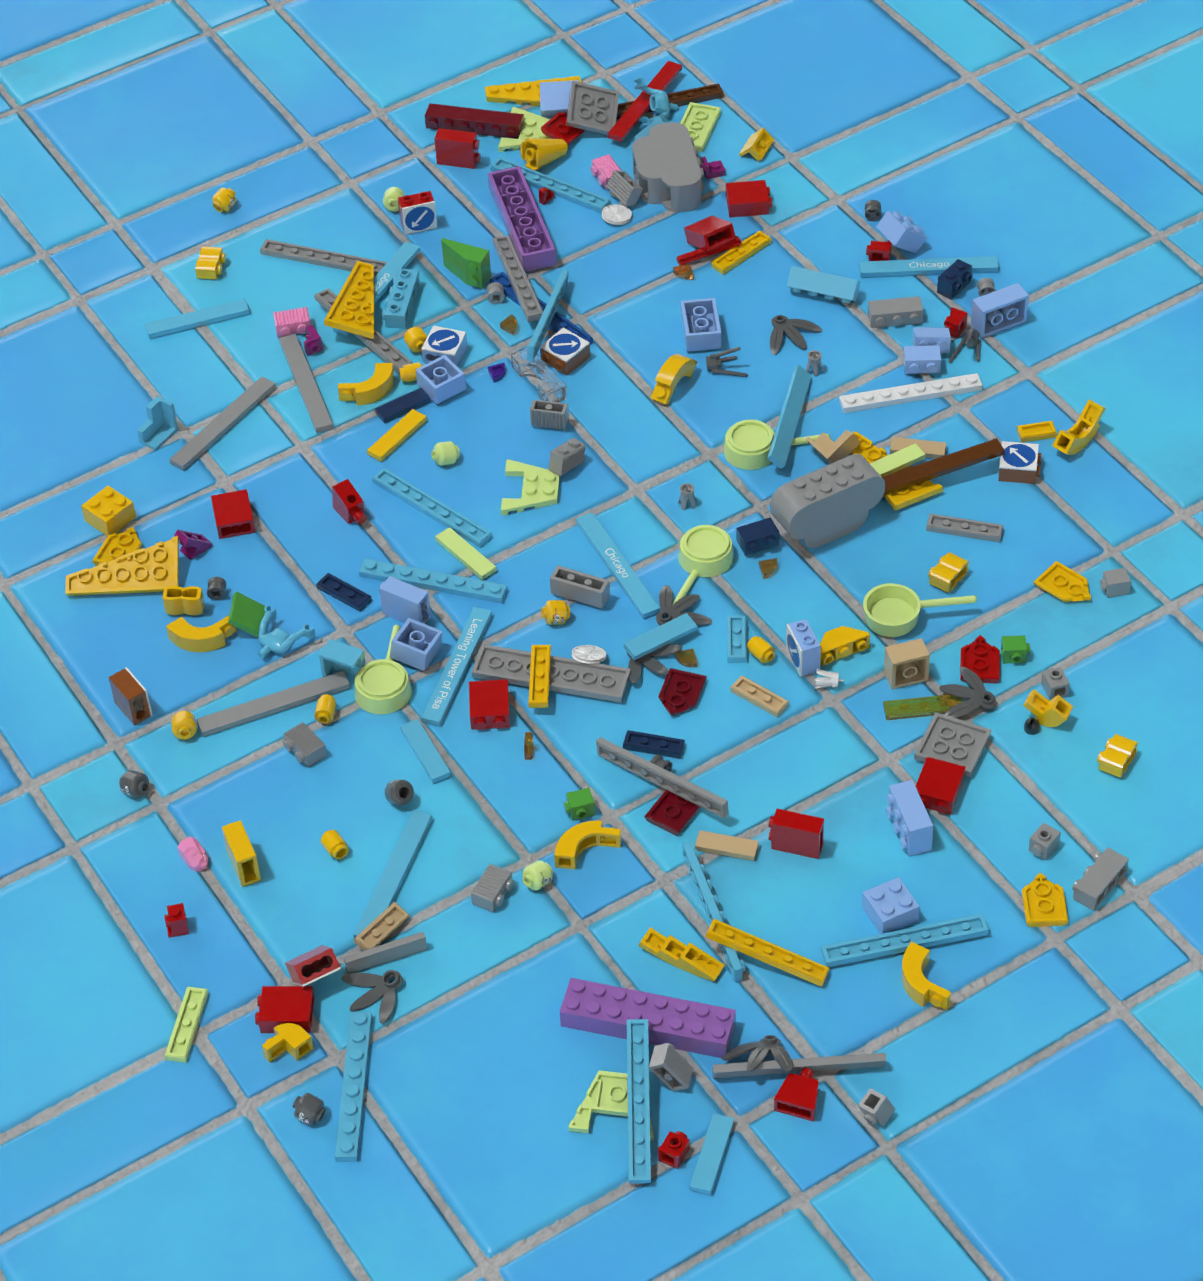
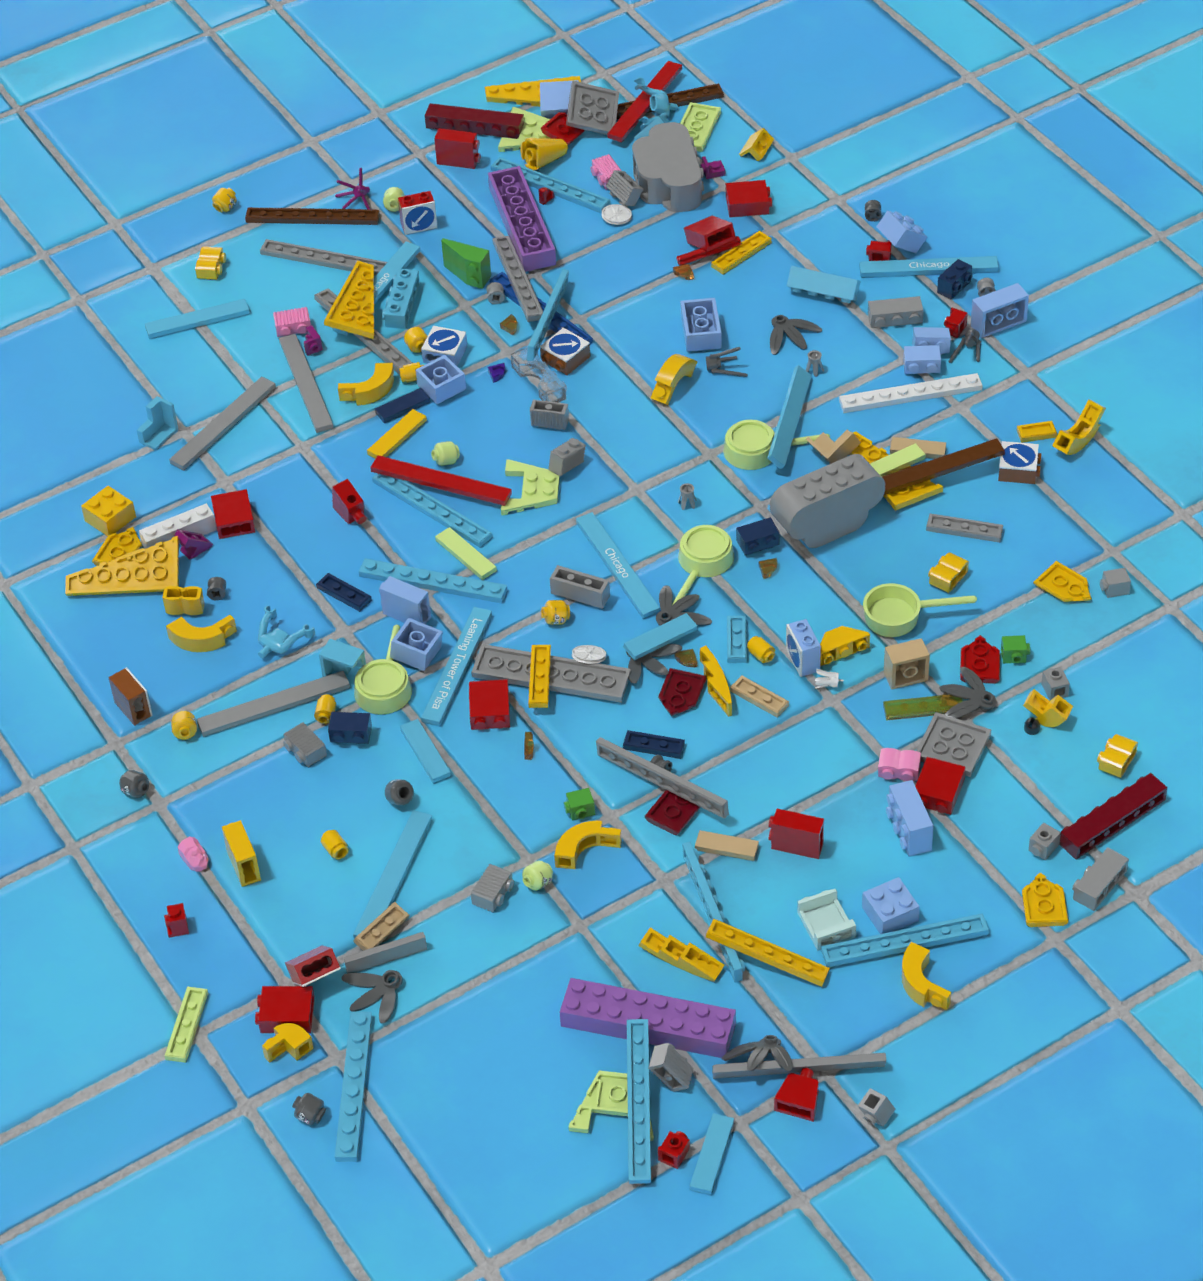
(197, 520): none -> white arch
(246, 614): bright green tile -> none
(313, 216): none -> reddish brown tile
(350, 727): none -> dark blue brick
(358, 191): none -> magenta plant
(441, 480): none -> red tile
(716, 680): none -> yellow slope
(825, 919): none -> light aqua panel
(899, 764): none -> bright pink brick
(1112, 815): none -> dark red brick

